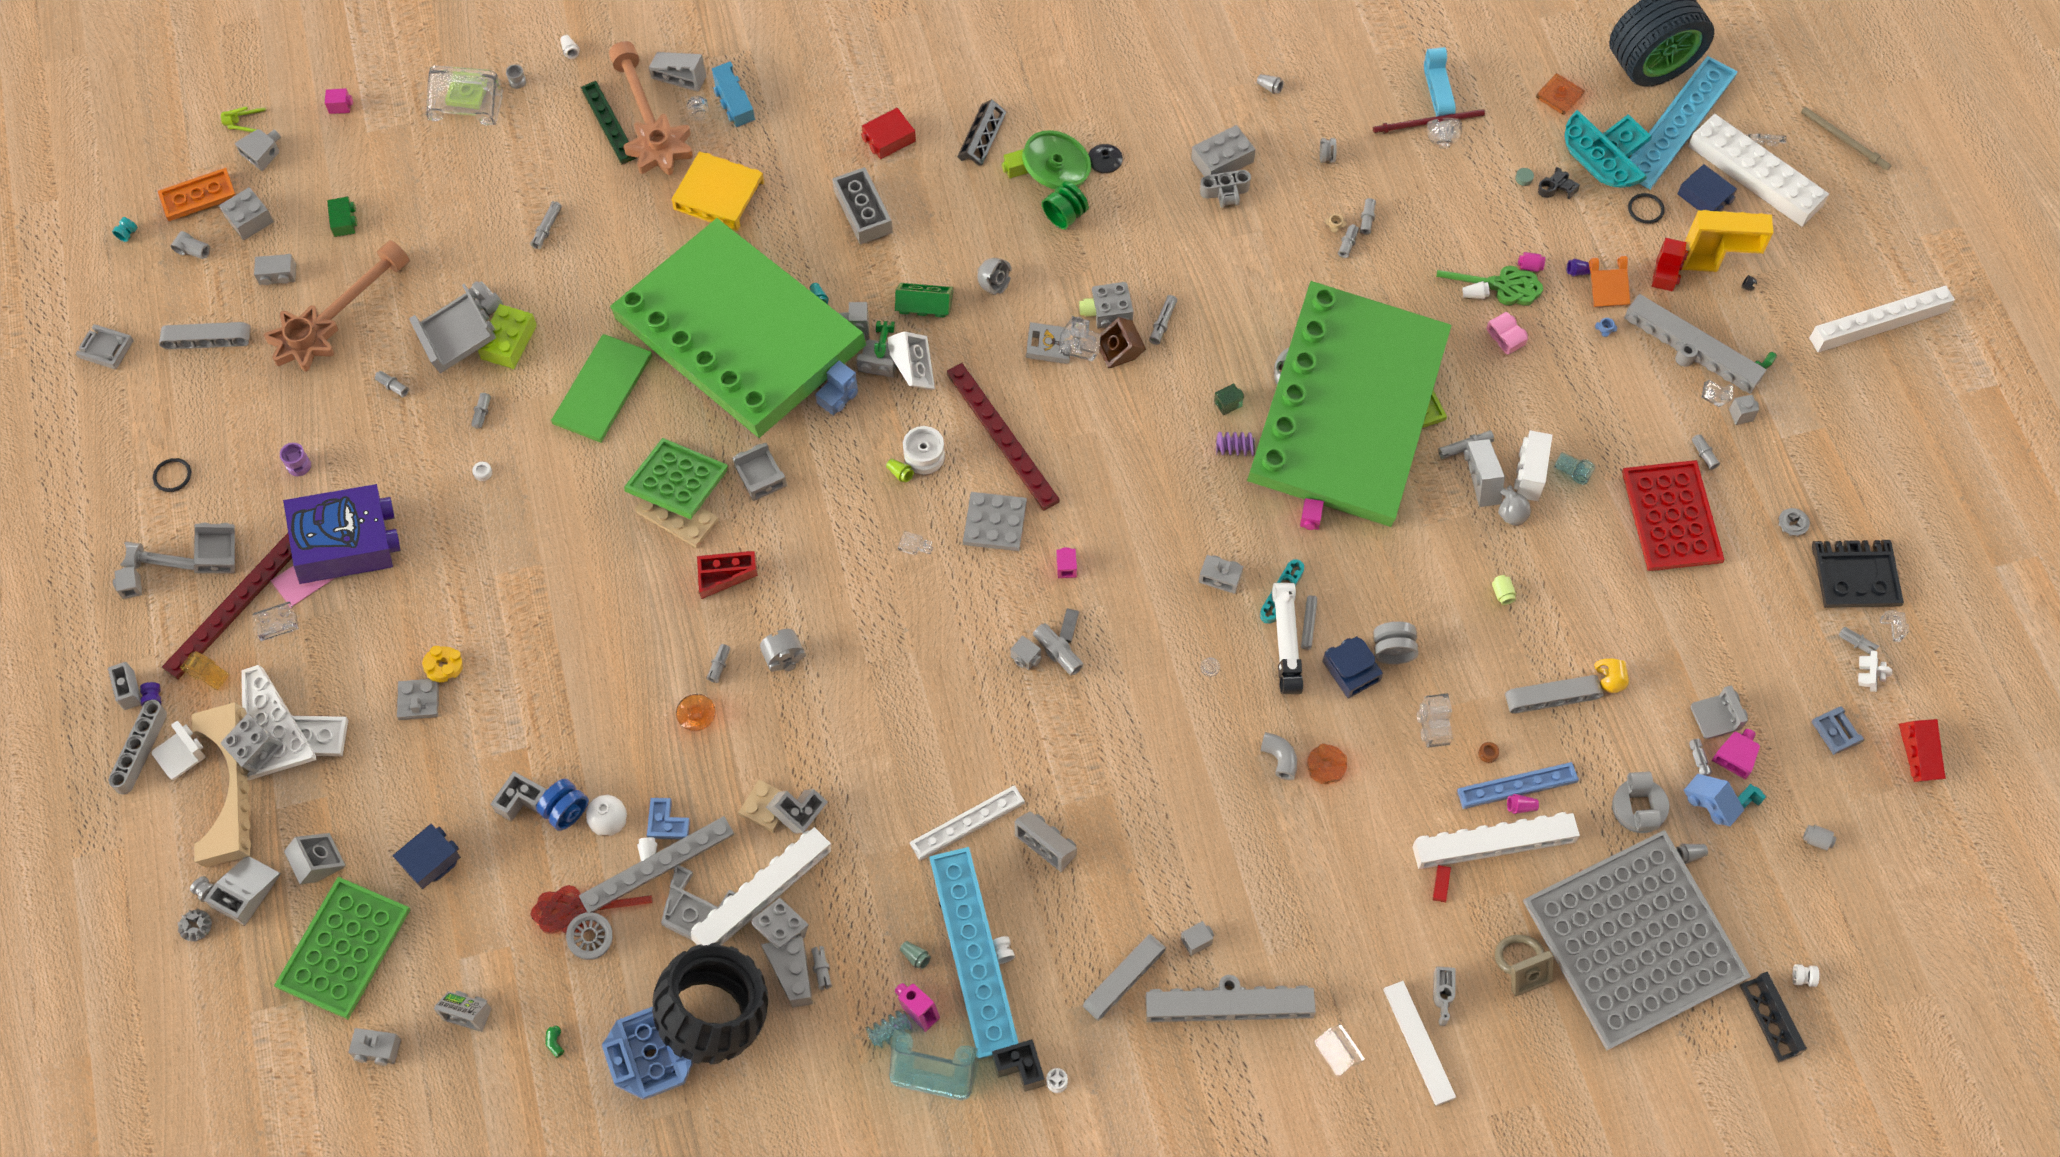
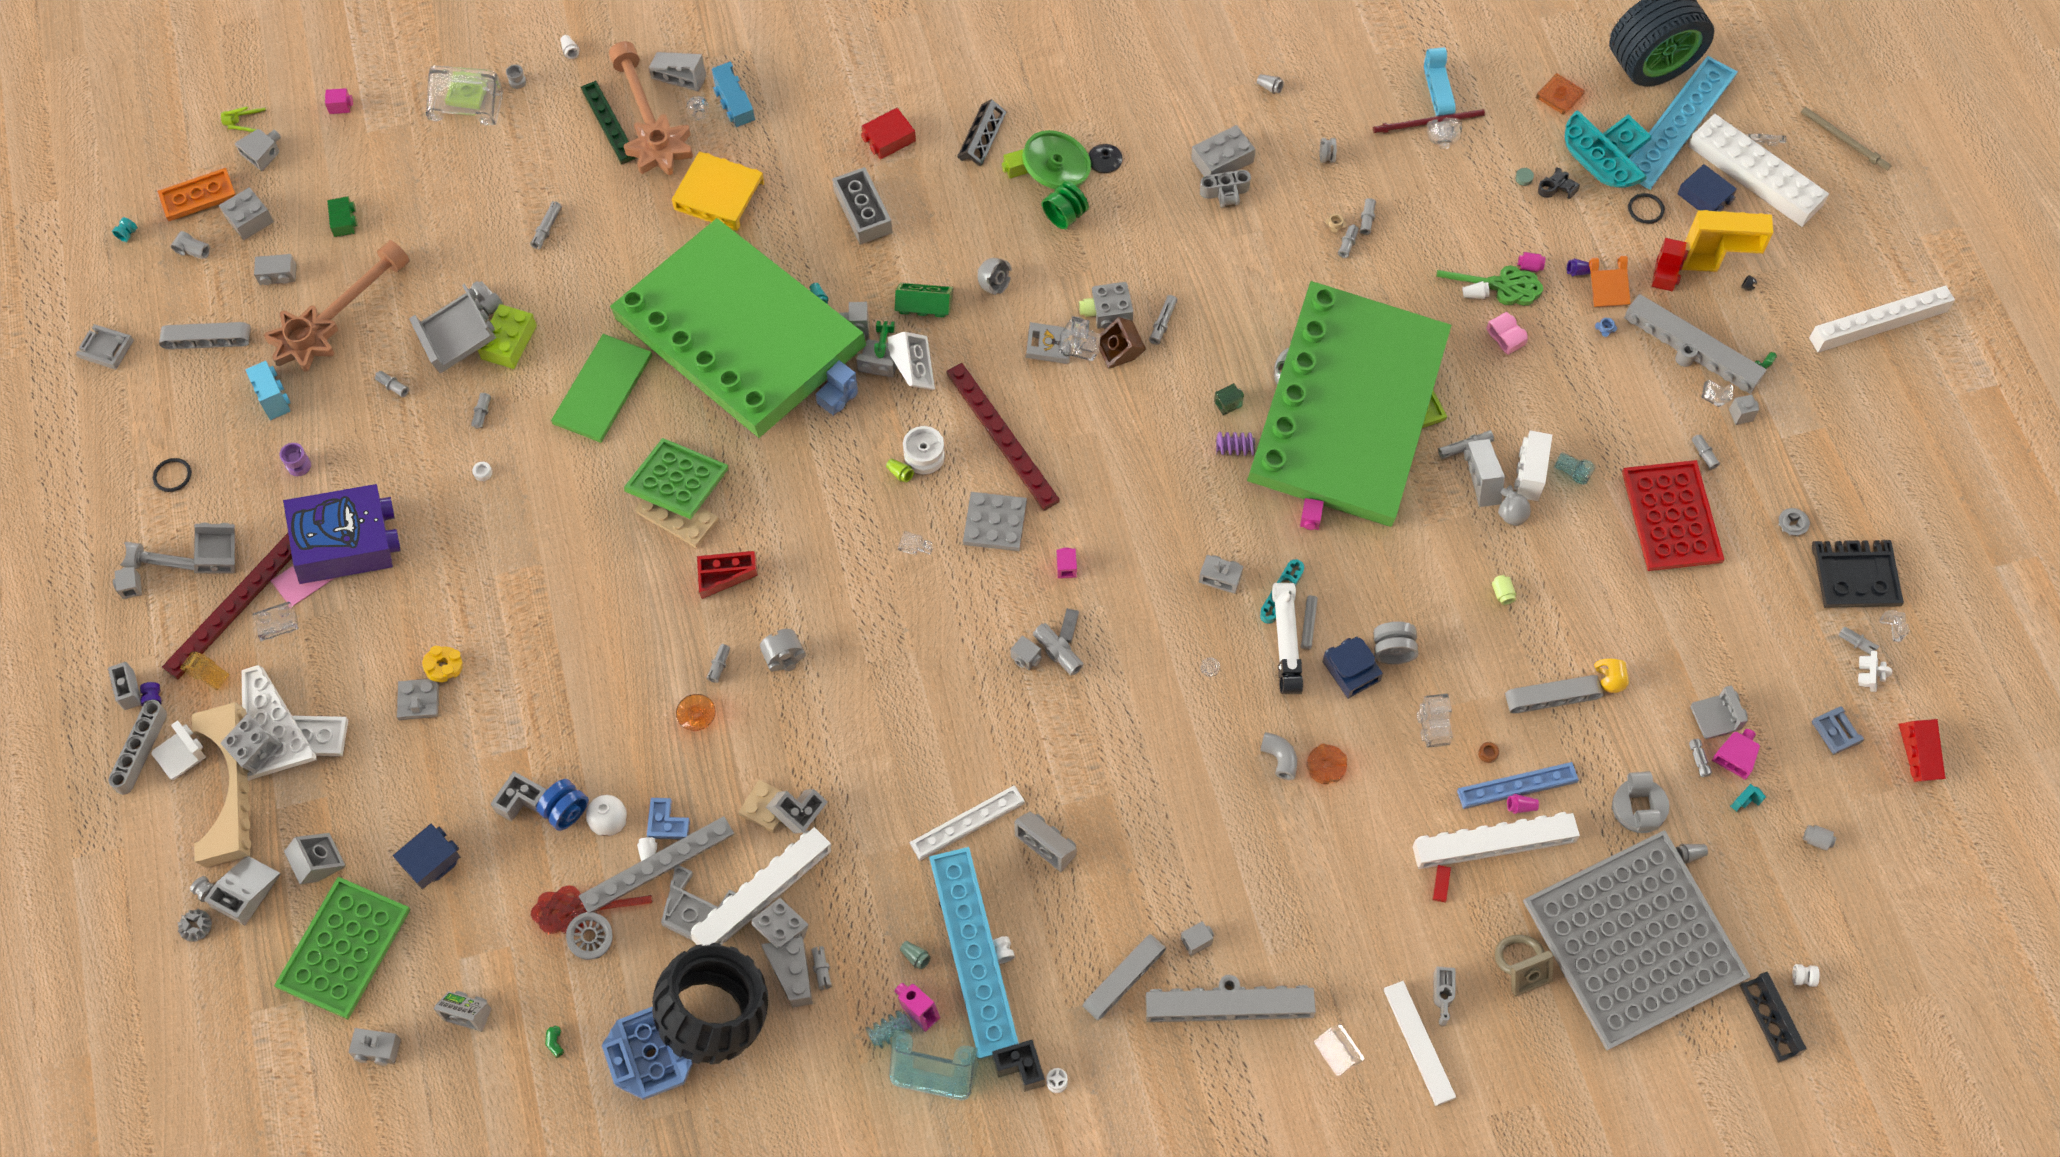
(268, 390): none -> medium azure wedge
(759, 471): light grey panel -> none
(1716, 797): medium blue brick -> none

